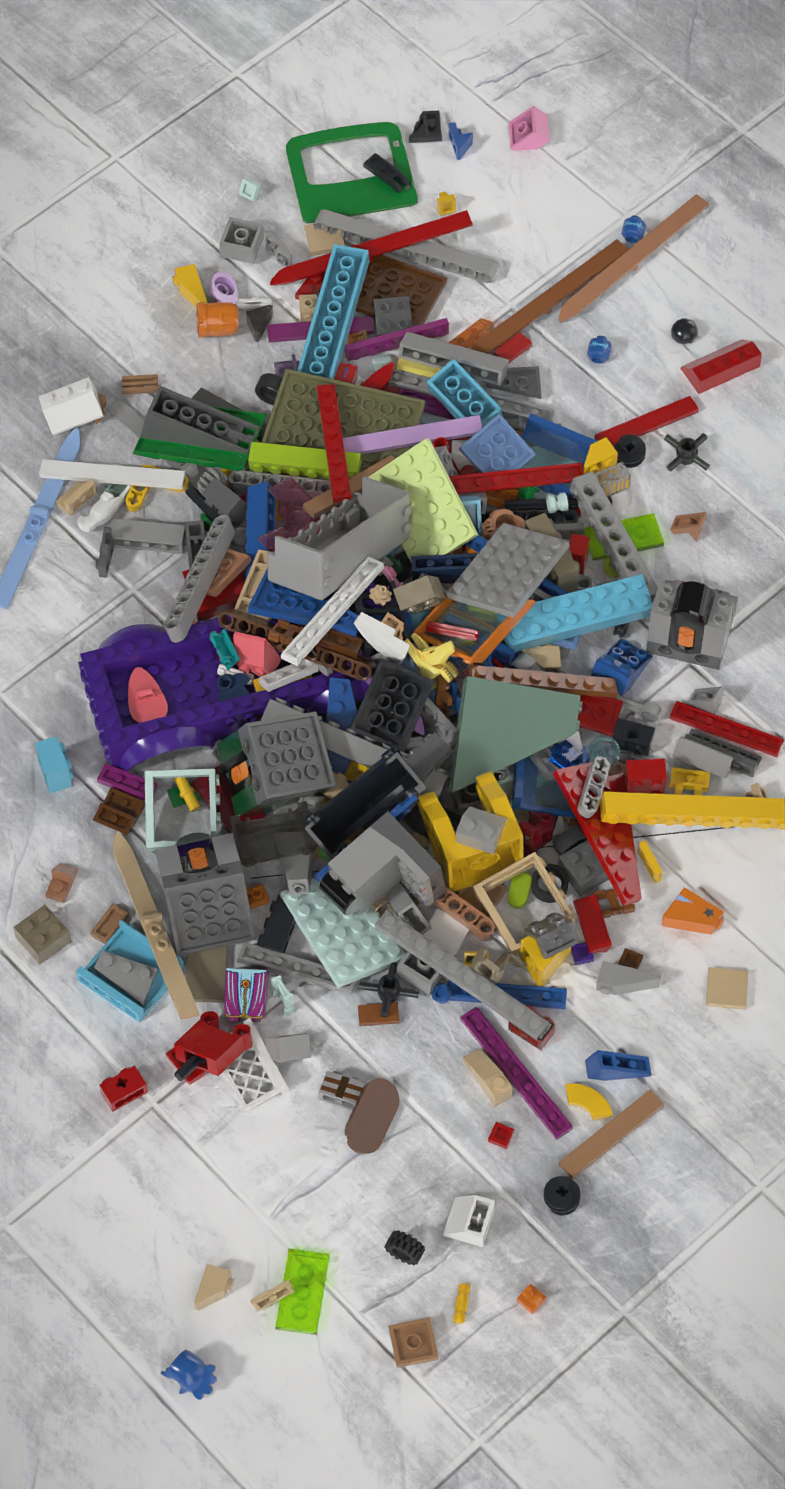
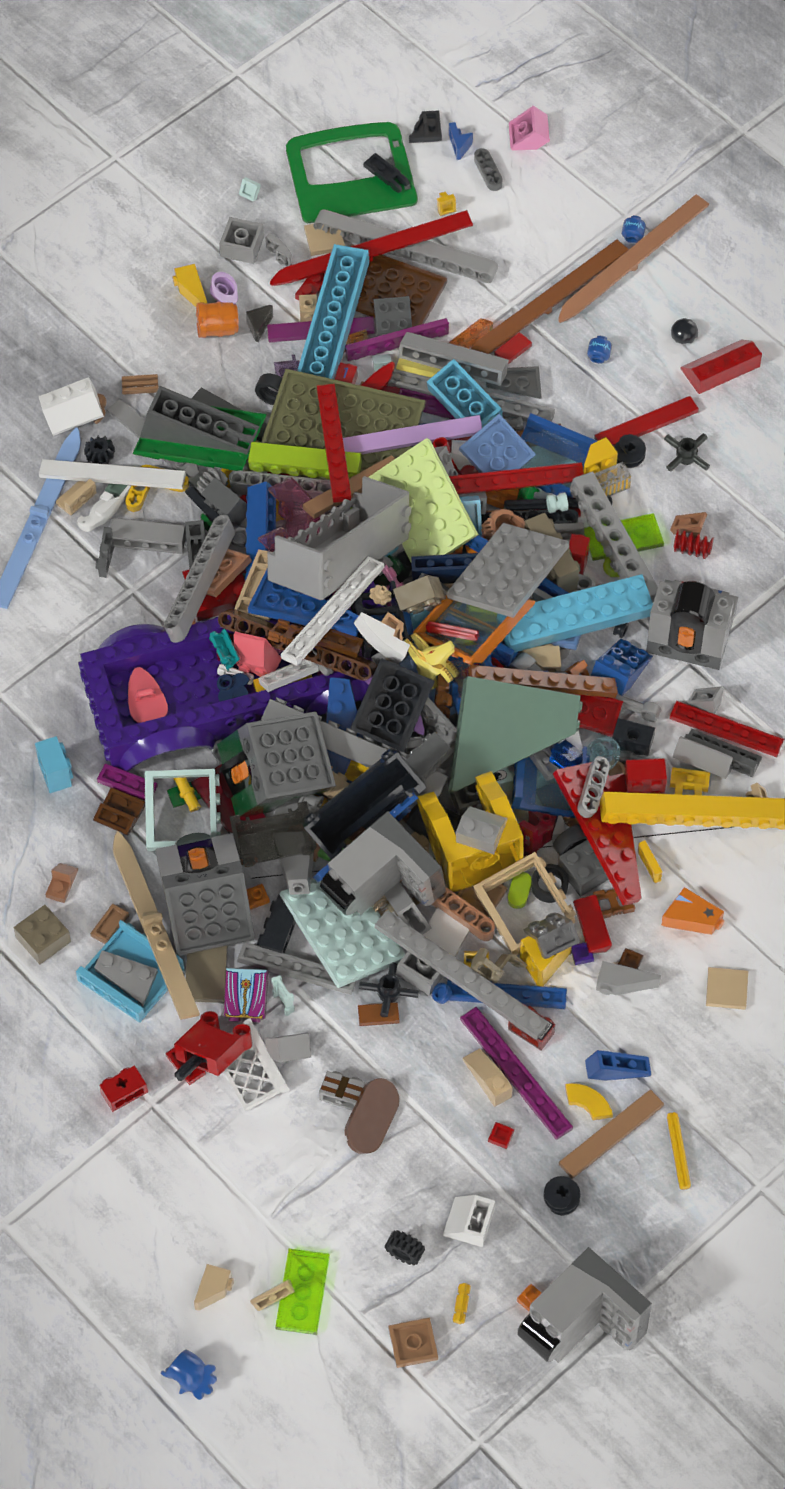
(99, 450): none -> black gear
(241, 304): white pin -> none
(487, 176): none -> dark grey beam
(578, 668): none -> orange tile
(578, 1301): none -> light grey piece
(678, 1151): none -> yellow axle
(693, 544): none -> red piece

